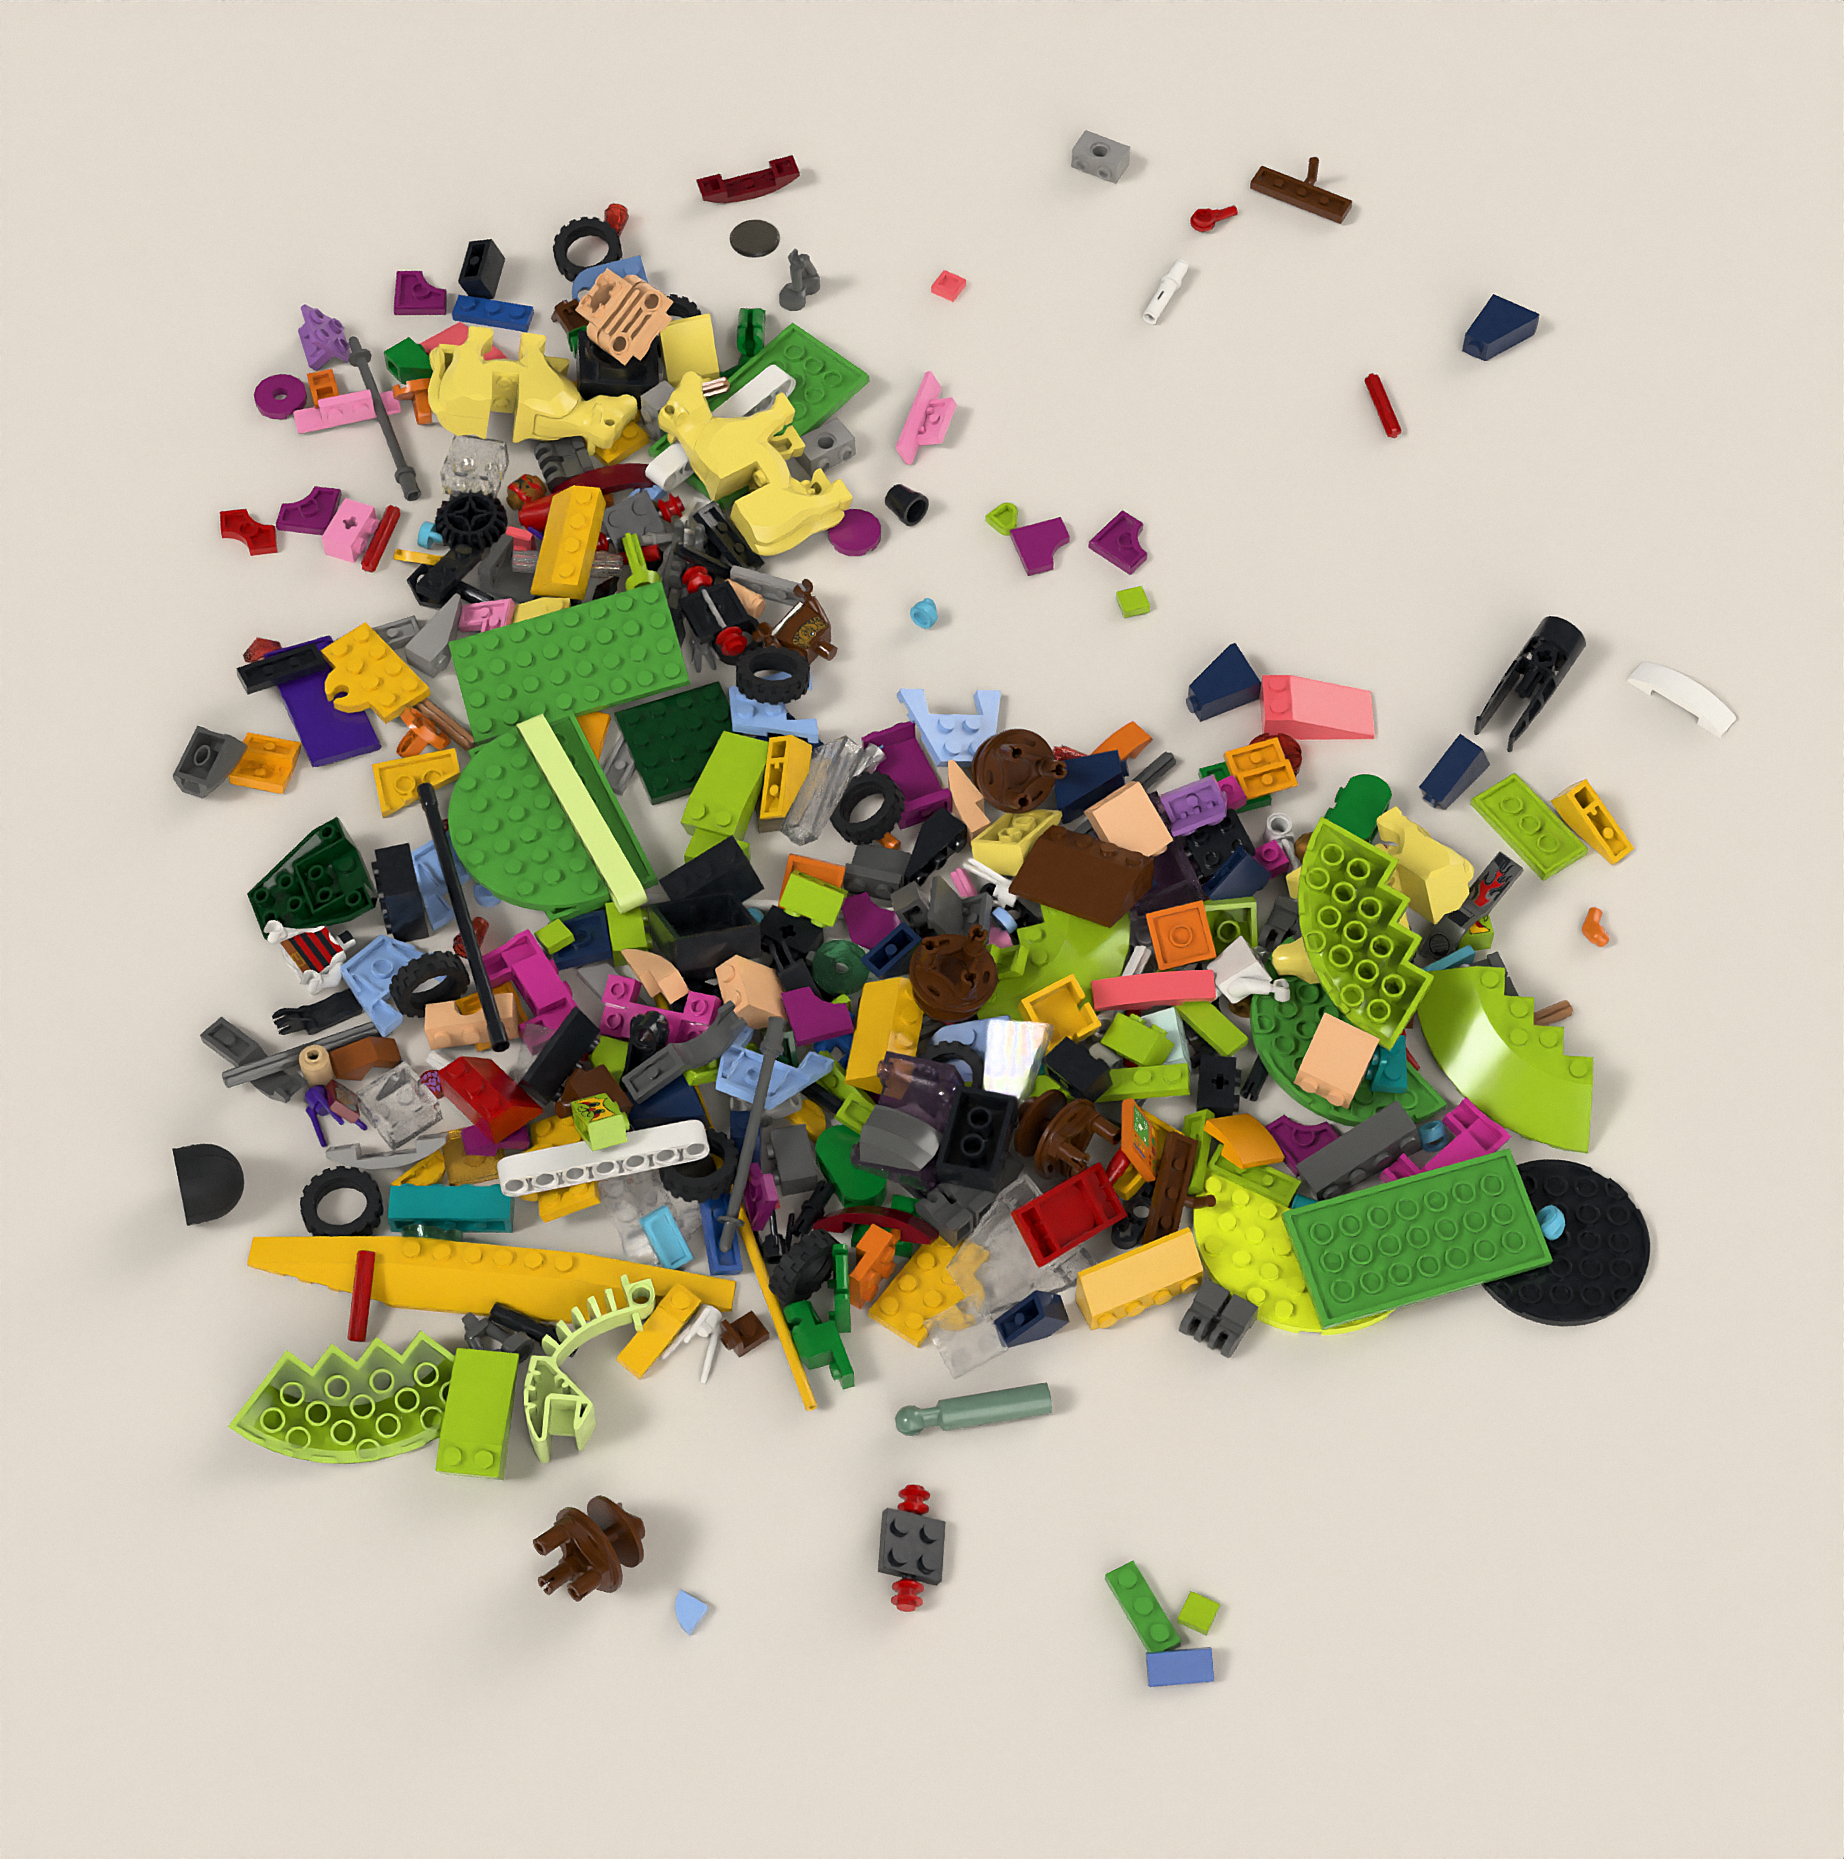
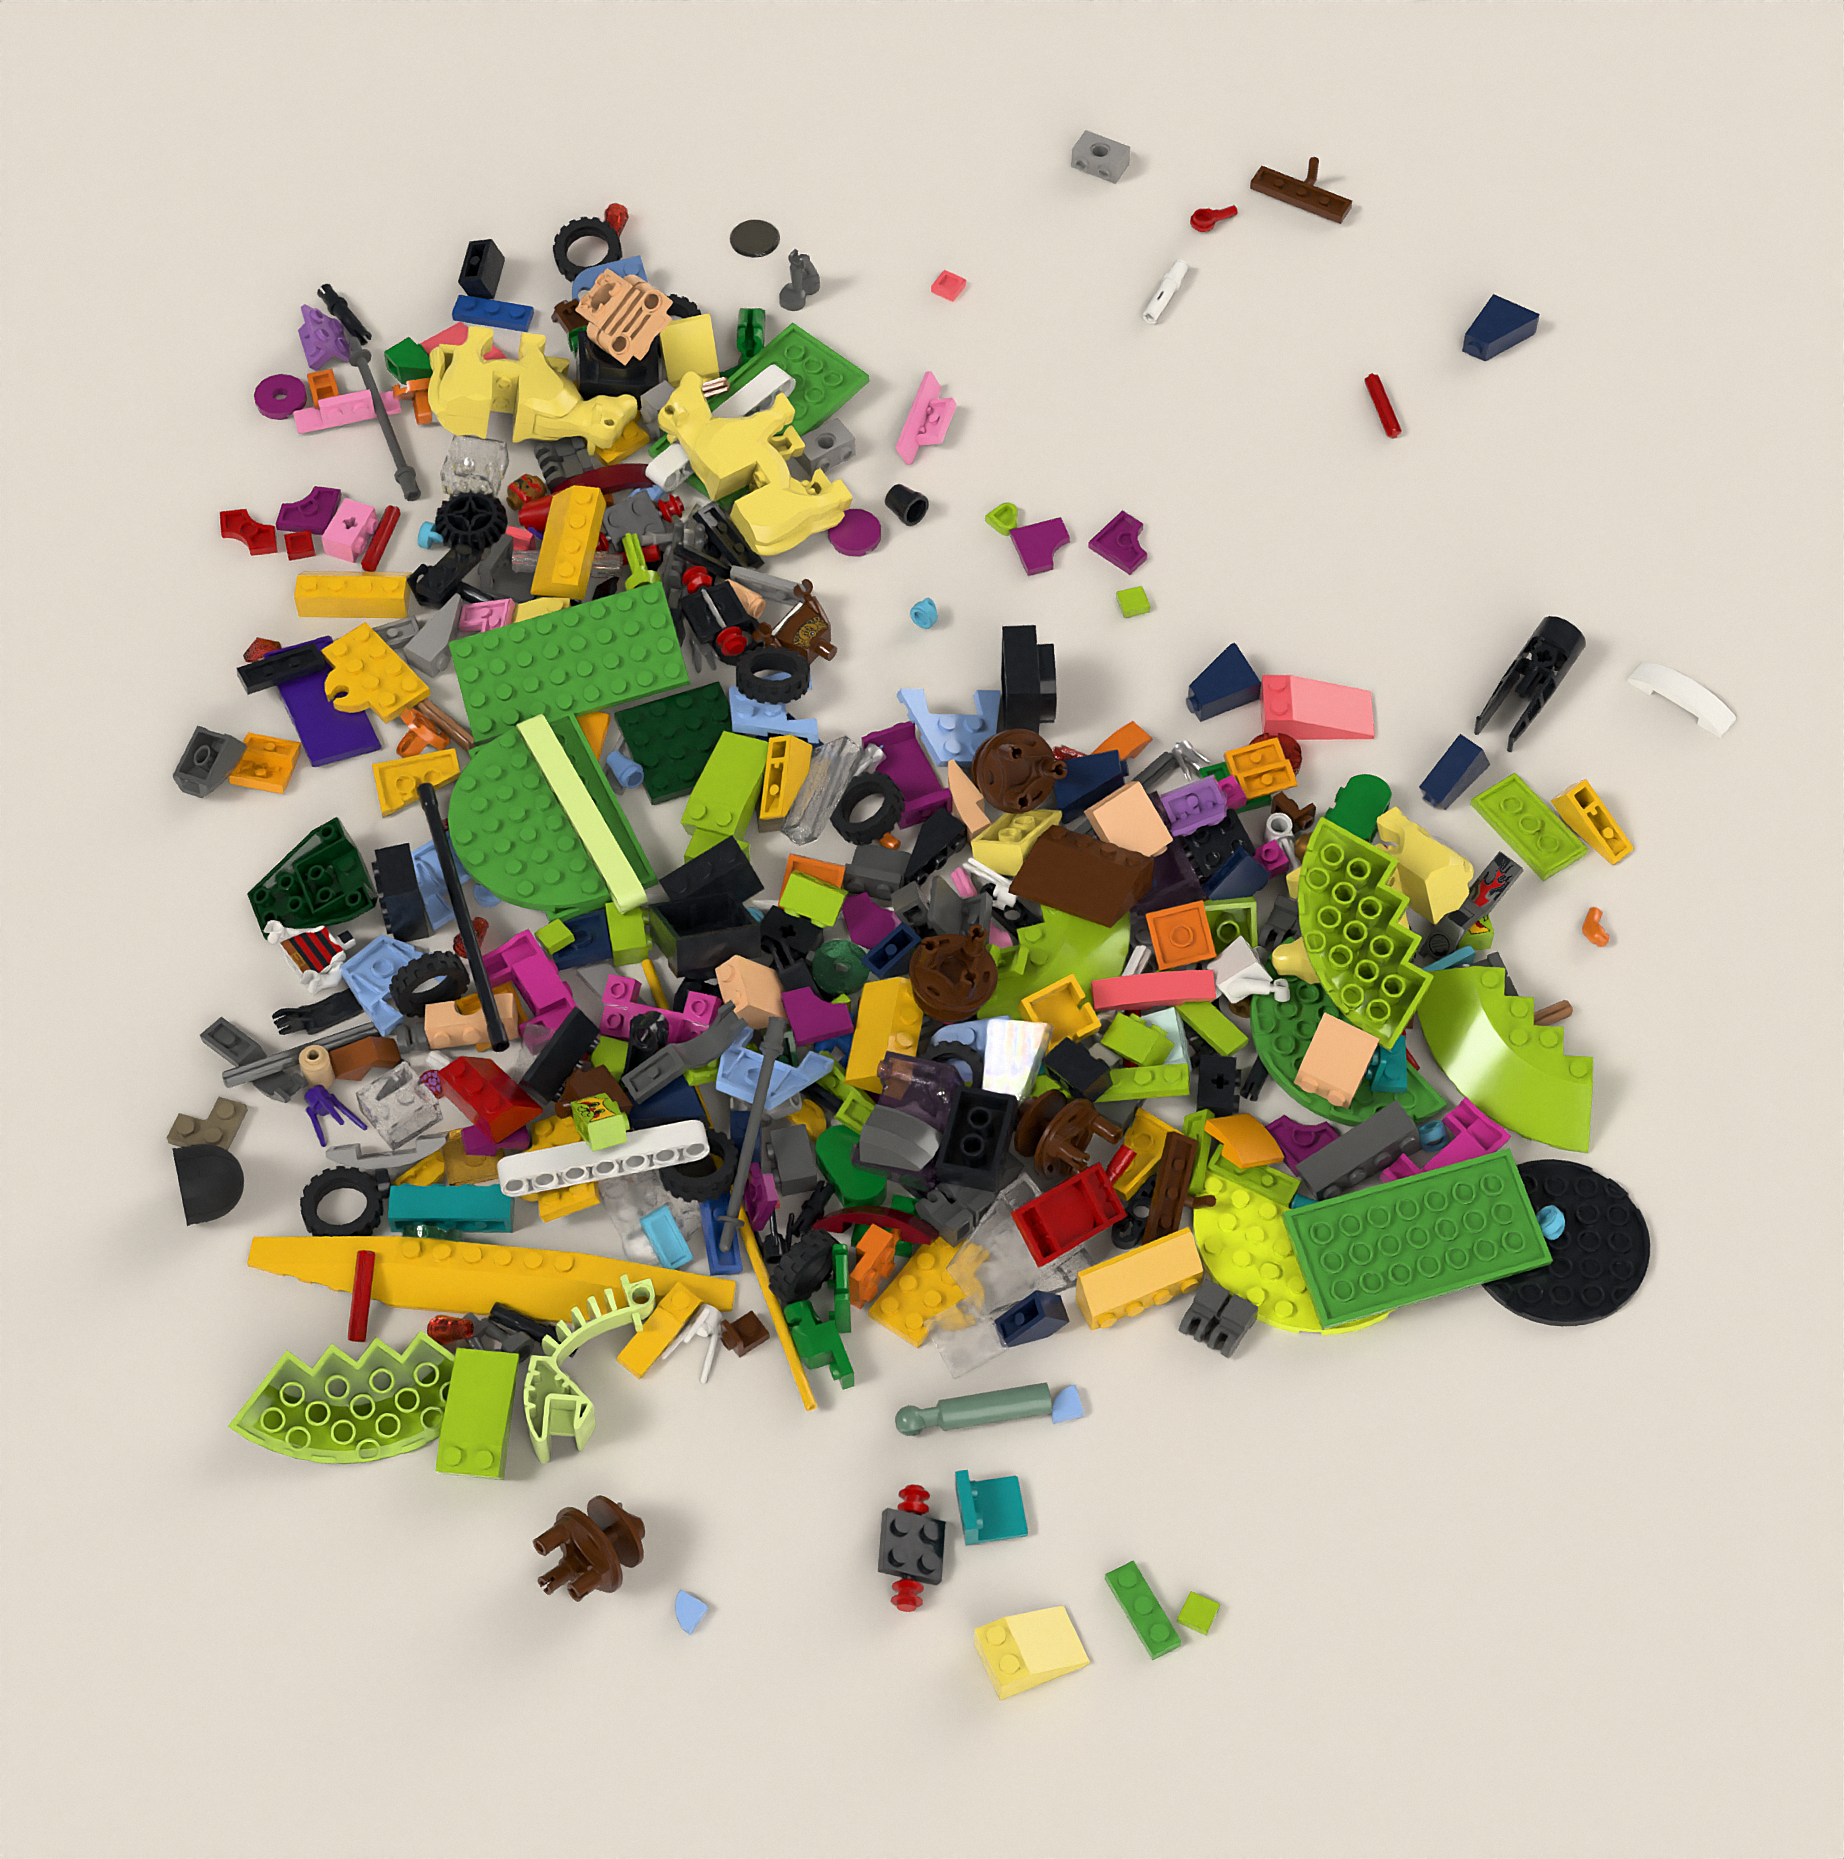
(217, 1130): none -> dark tan plate
(299, 545): none -> red tile
(339, 307): none -> black pin
(342, 1101): tile -> none
(352, 594): none -> yellow slope
(383, 1182): none -> black tile
(416, 296): magenta tile -> none
(416, 557): yellow tile -> none
(418, 1037): none -> dark grey wheel
(449, 1329): none -> clear red cone
(626, 771): none -> medium blue cone
(656, 974): light nougat slope -> none
(751, 185): dark red slope -> none
(990, 1508): none -> teal bracket
(1004, 920): light blue tile -> none
(1027, 679): none -> black container
(1029, 1649): none -> light yellow slope
(1067, 1405): none -> light blue tile
(1139, 1140): orange tile -> none
(1179, 1666): tile -> none
(1183, 753): none -> flat silver piece
(1300, 819): none -> reddish brown bracket

